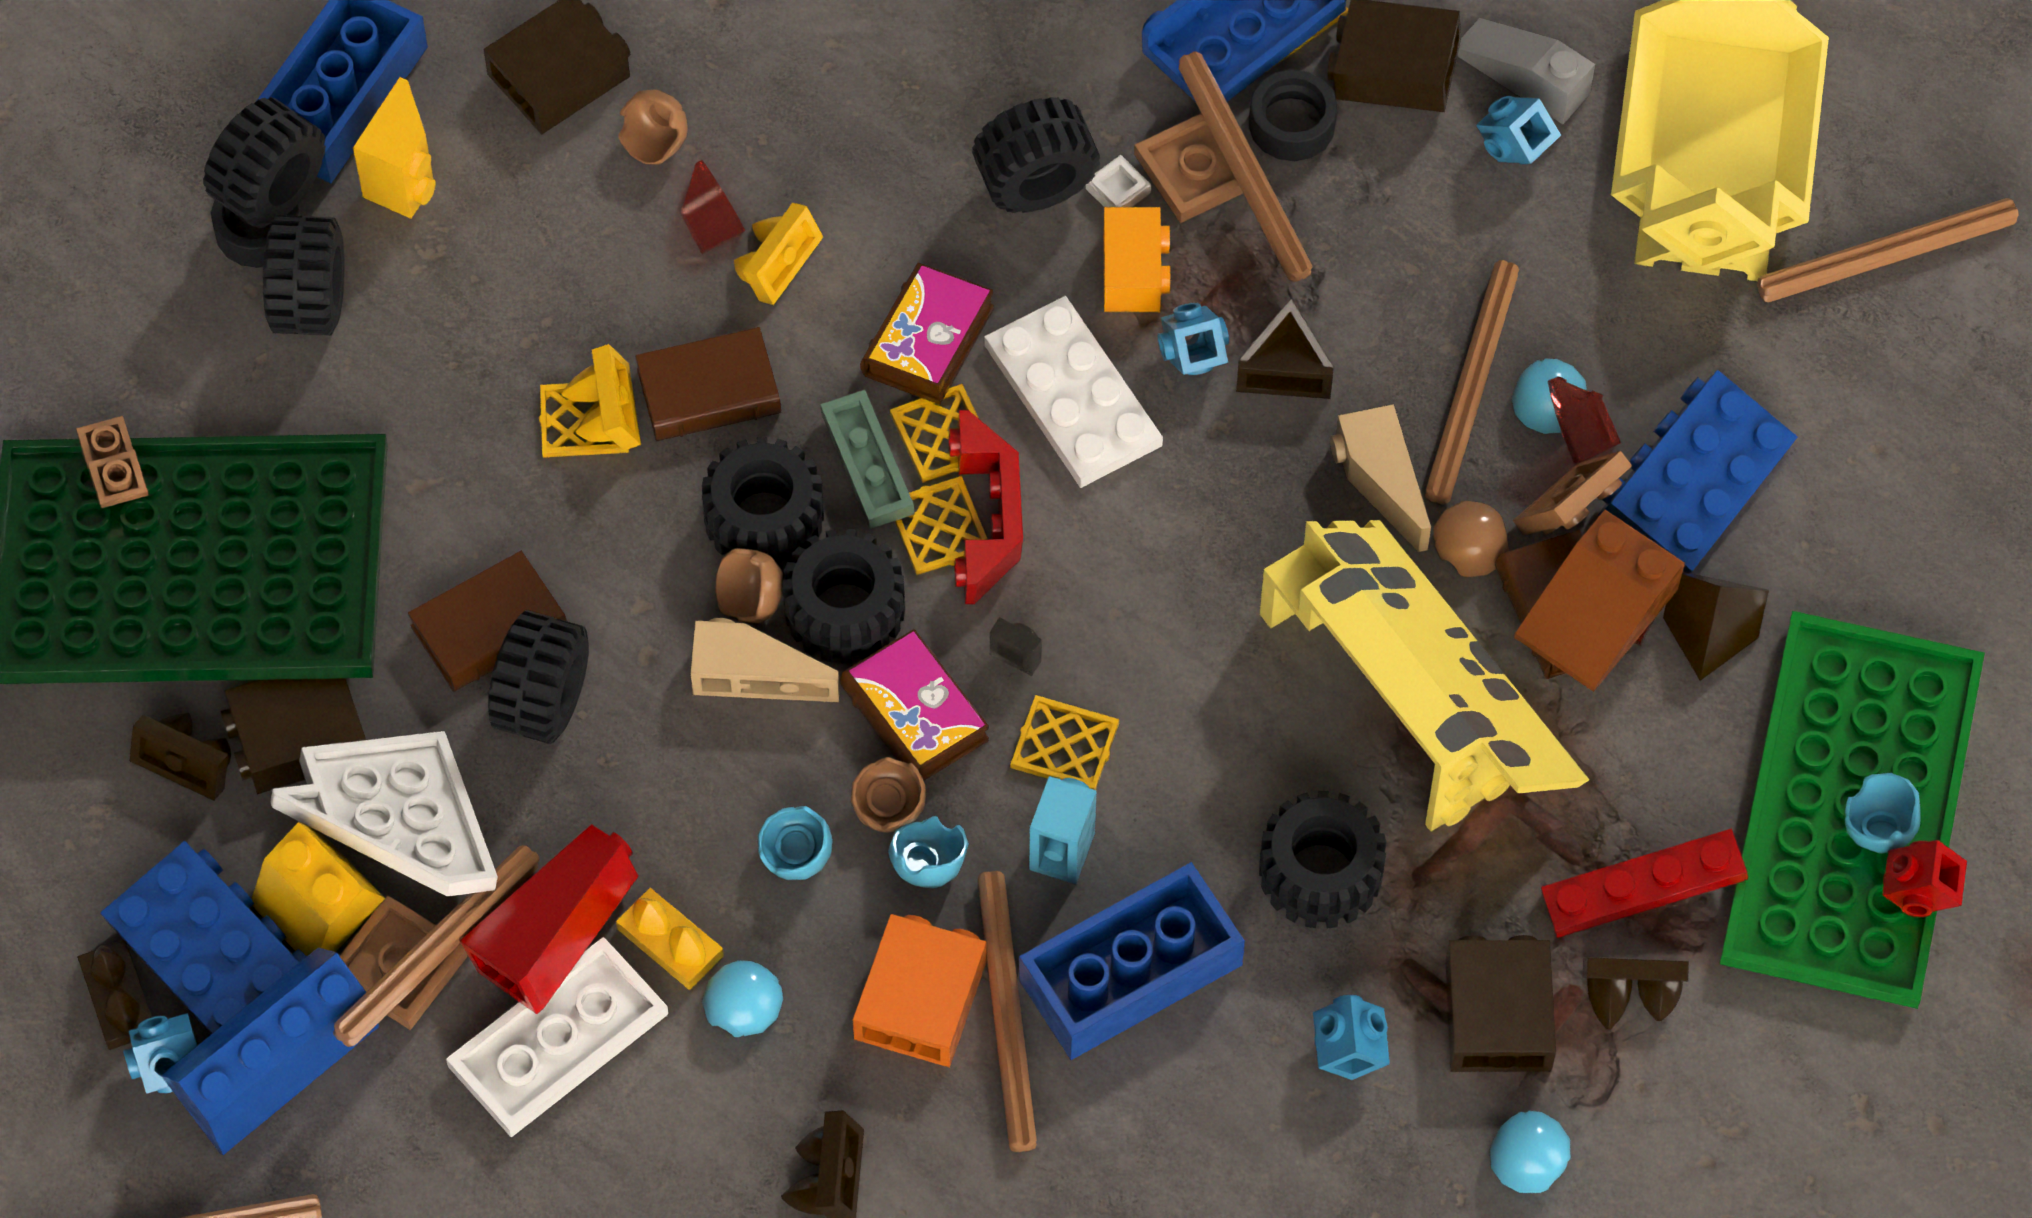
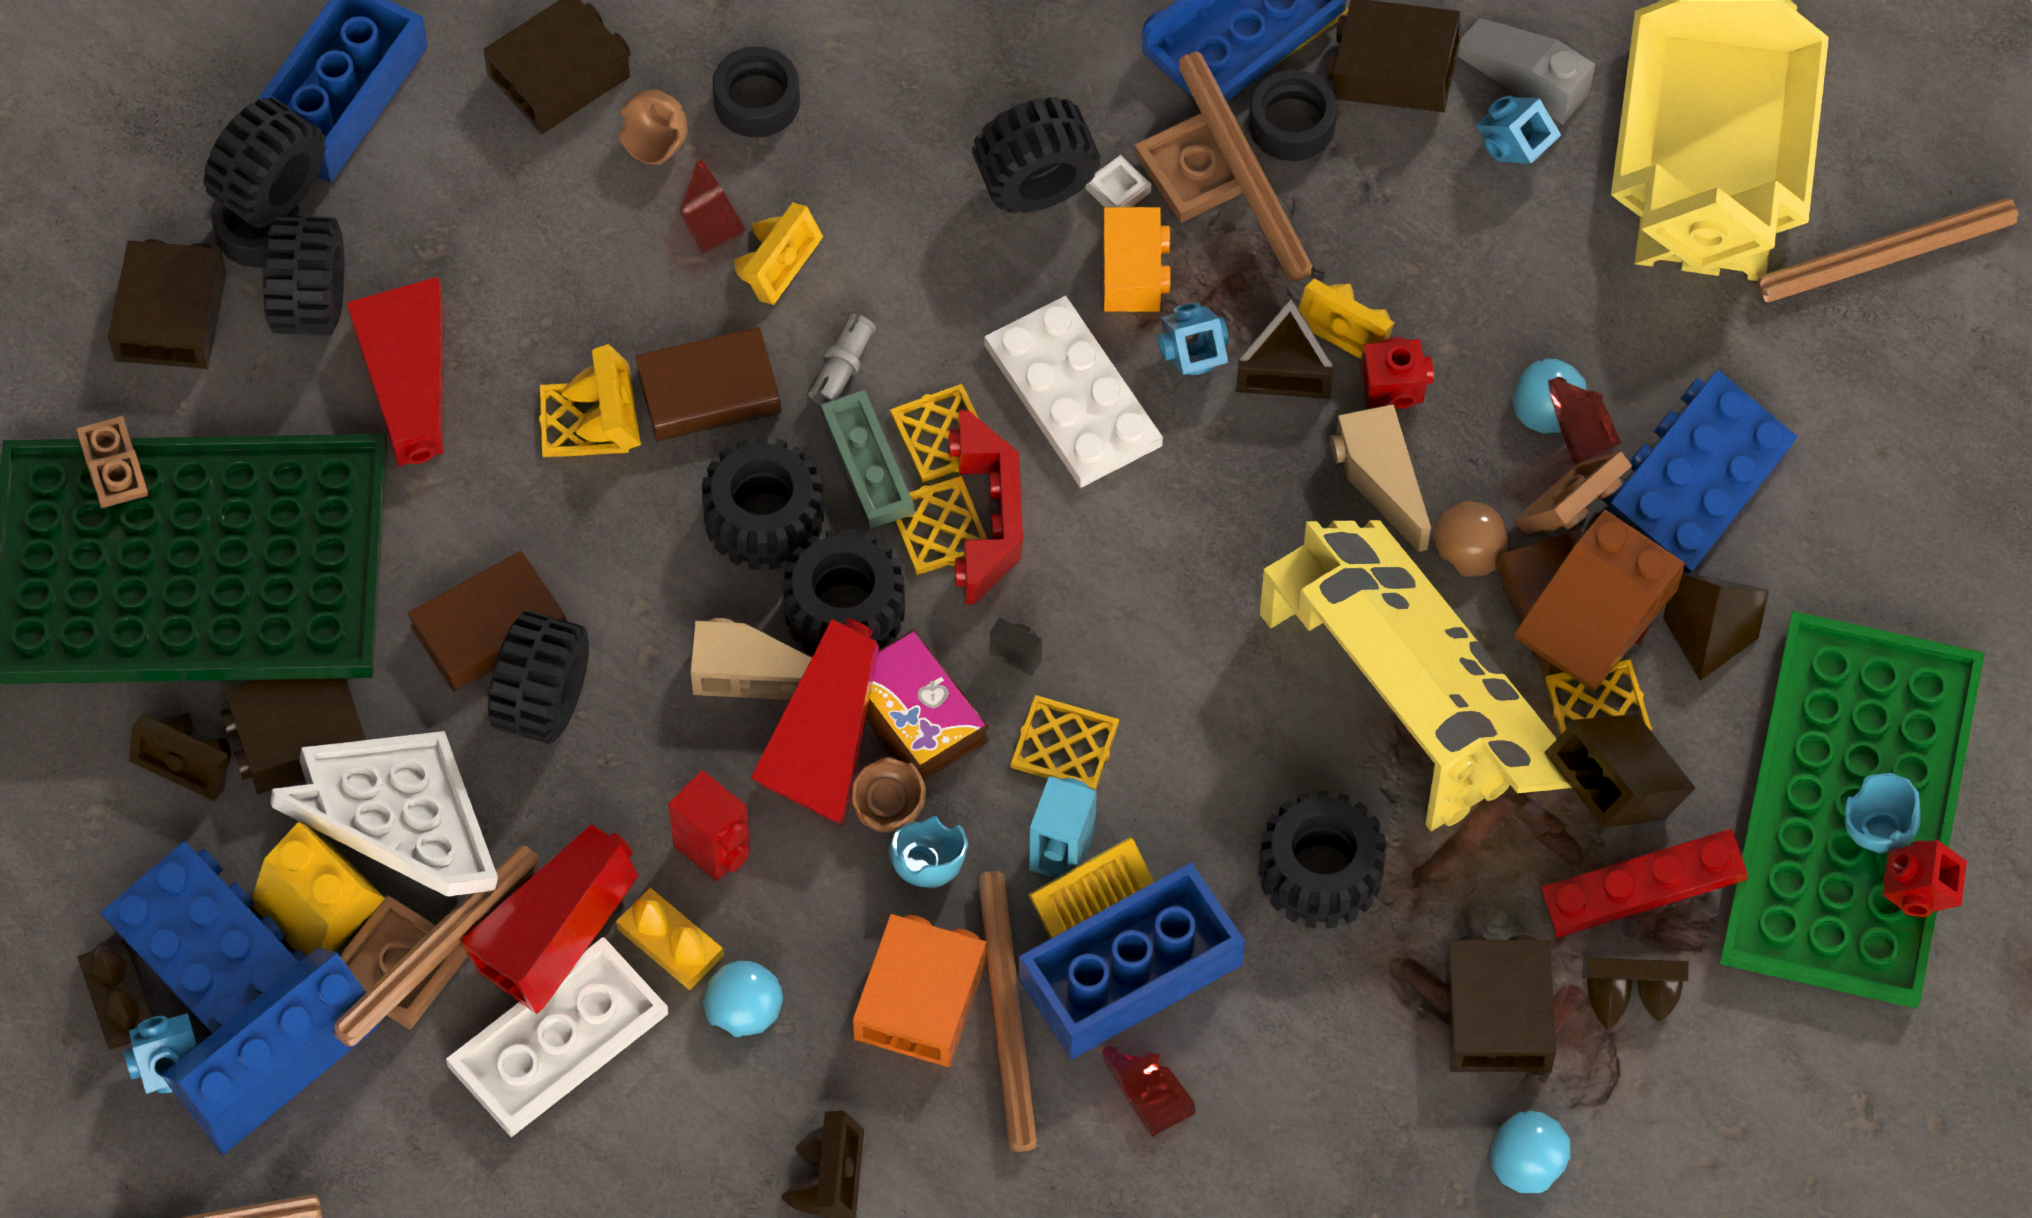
(167, 304): none -> dark brown brick
(395, 155): yellow slope -> none
(404, 359): none -> red slope
(710, 826): none -> red brick
(748, 585): medium nougat hair -> none
(756, 62): none -> black tyre
(795, 843): medium azure hair -> none
(822, 729): none -> red slope
(842, 359): none -> light grey pin
(928, 333): piece -> none
(1091, 887): none -> yellow window
(1150, 1089): none -> clear red slope
(1341, 319): none -> yellow tile
(1351, 1037): dark azure brick -> none
(1395, 373): none -> red brick
(1472, 382): medium nougat axle -> none
(1619, 770): none -> dark brown brick
(1622, 667): none -> yellow window

